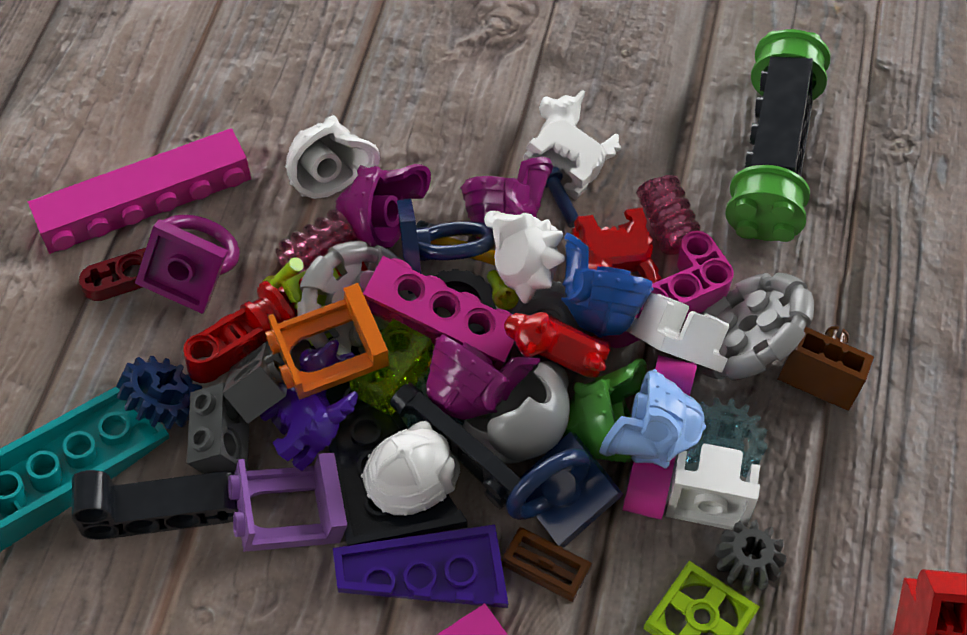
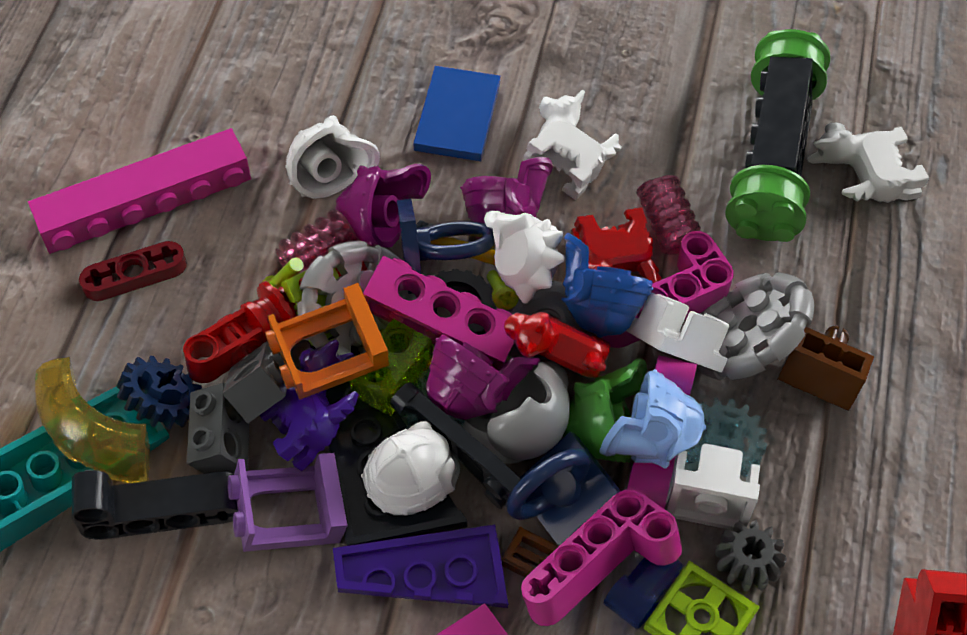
(85, 433): none -> clear yellow brick
(185, 264): magenta tile -> none
(457, 113): none -> blue tile
(561, 196): dark blue piece -> none
(625, 524): none -> dark pink beam
(639, 593): none -> clear blue piece
(874, 161): none -> white animal

